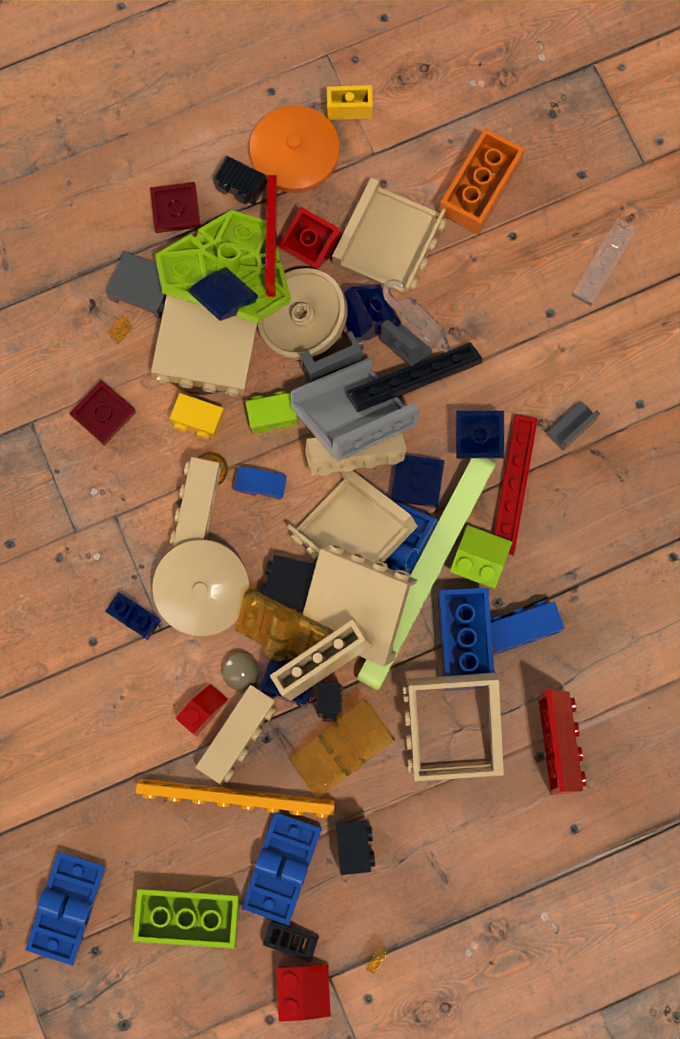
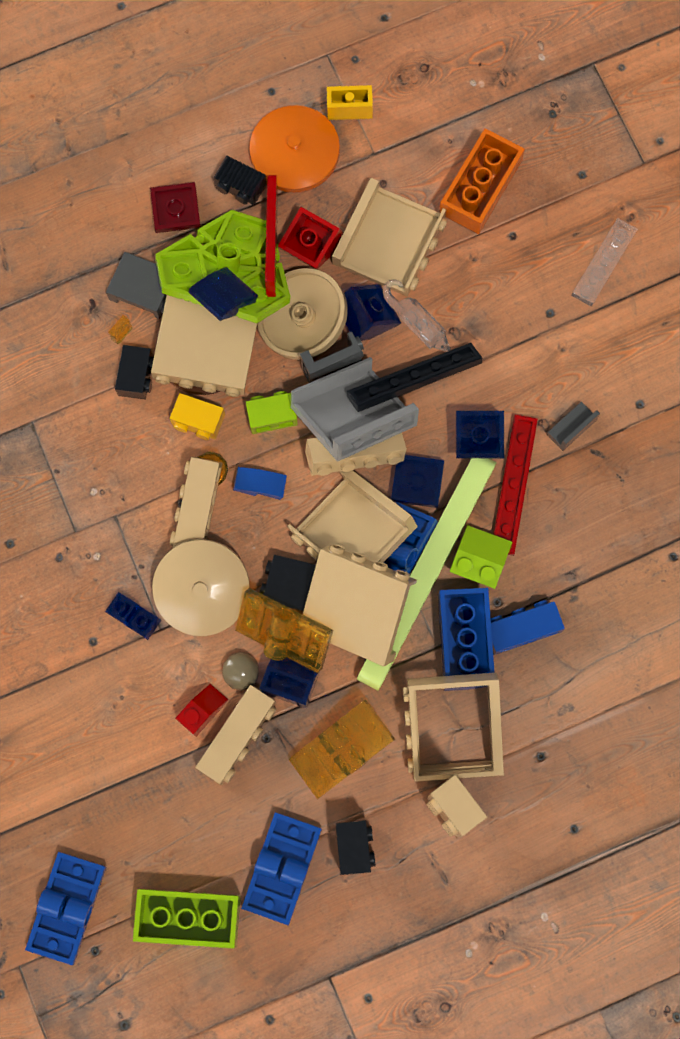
(102, 412): dark red plate -> none
(134, 372): none -> black brick
(246, 799): light orange plate -> none
(284, 928): black slope -> none
(303, 992): red slope -> none
(321, 660): tan brick -> none
(329, 701): black brick -> none
(376, 959): clear yellow tile -> none
(404, 343): dark grey panel -> none
(455, 807): none -> tan brick
(560, 742): red slope -> none

